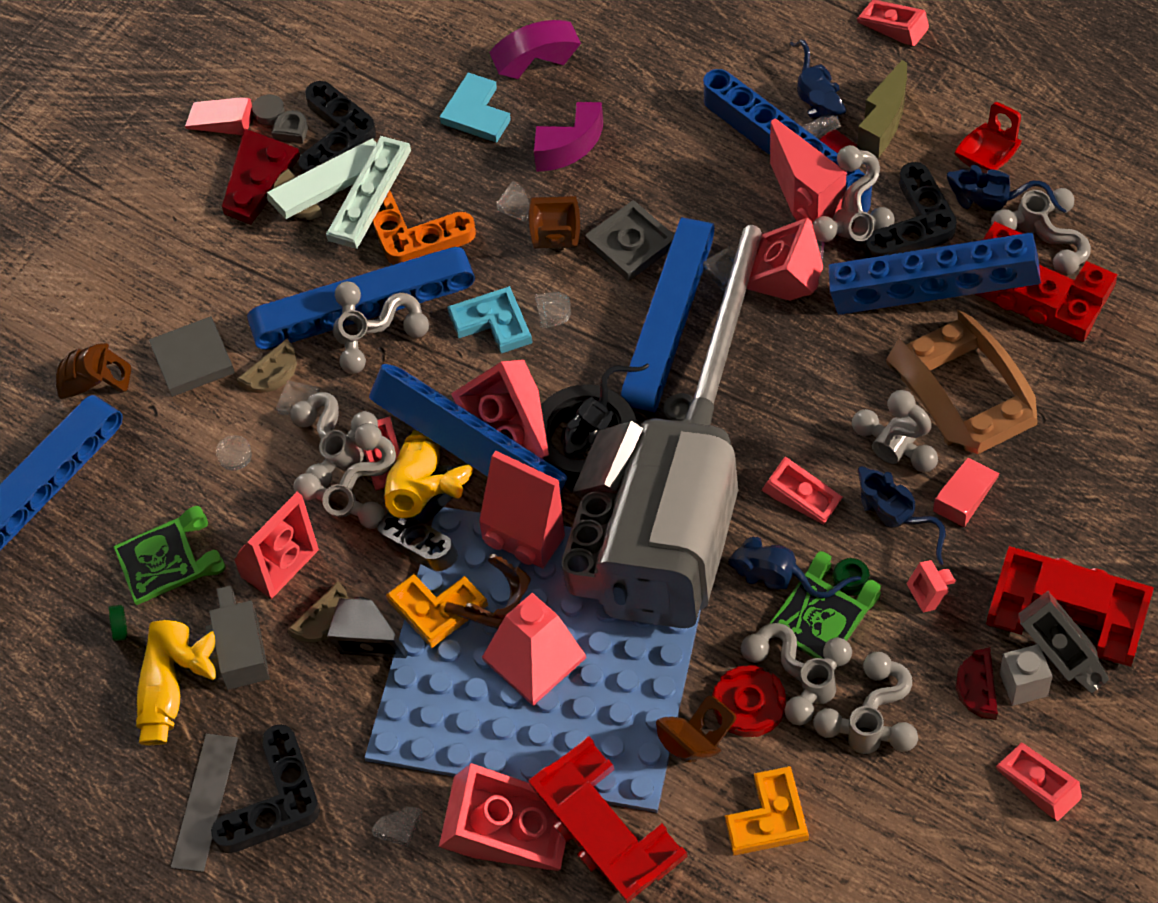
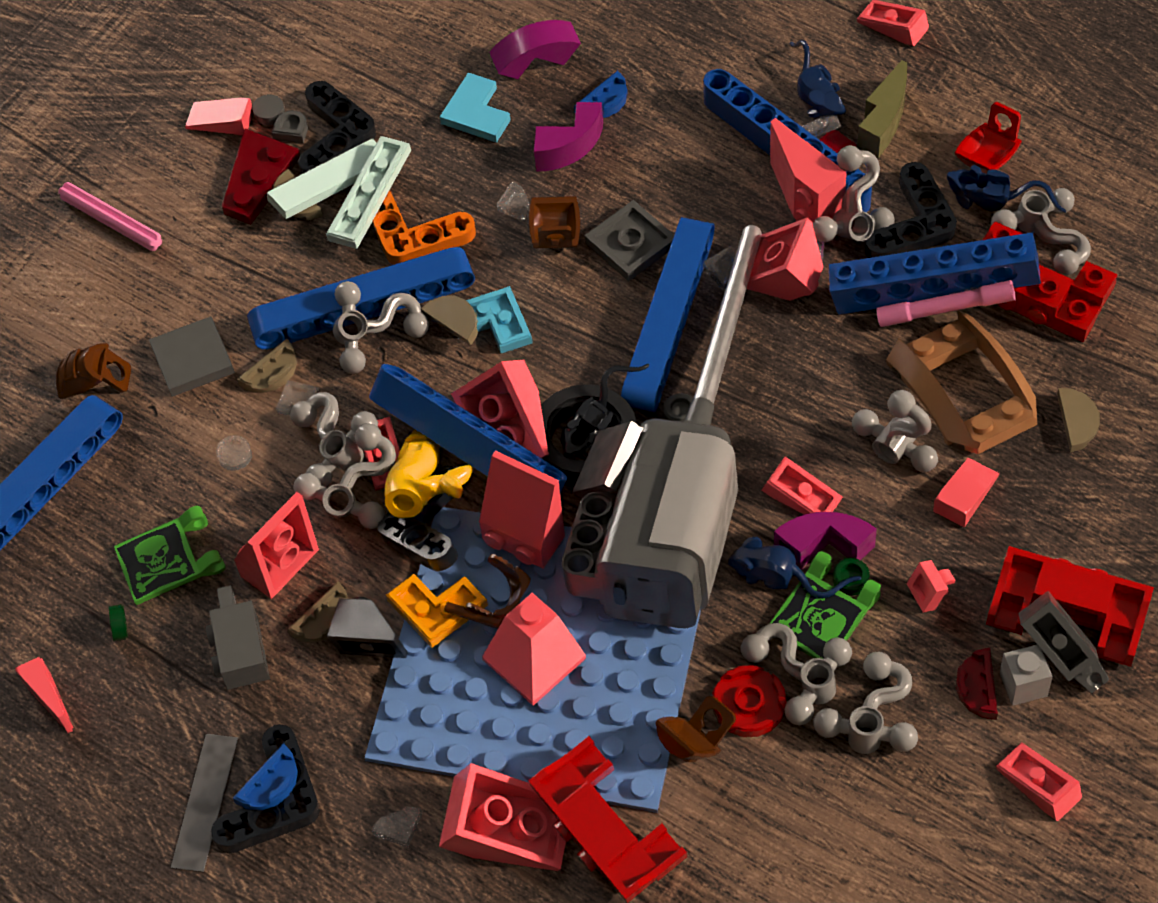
(41, 684): none -> coral slope
(110, 216): none -> bright pink axle
(158, 686): yellow piece -> none
(270, 783): none -> blue tile
(454, 315): none -> dark tan tile
(553, 308): clear tile -> none
(611, 94): none -> blue tile
(776, 822): light orange tile -> none
(814, 531): none -> magenta brick
(893, 503): dark blue animal -> none
(983, 296): none -> bright pink piece
(1079, 417): none -> dark tan tile

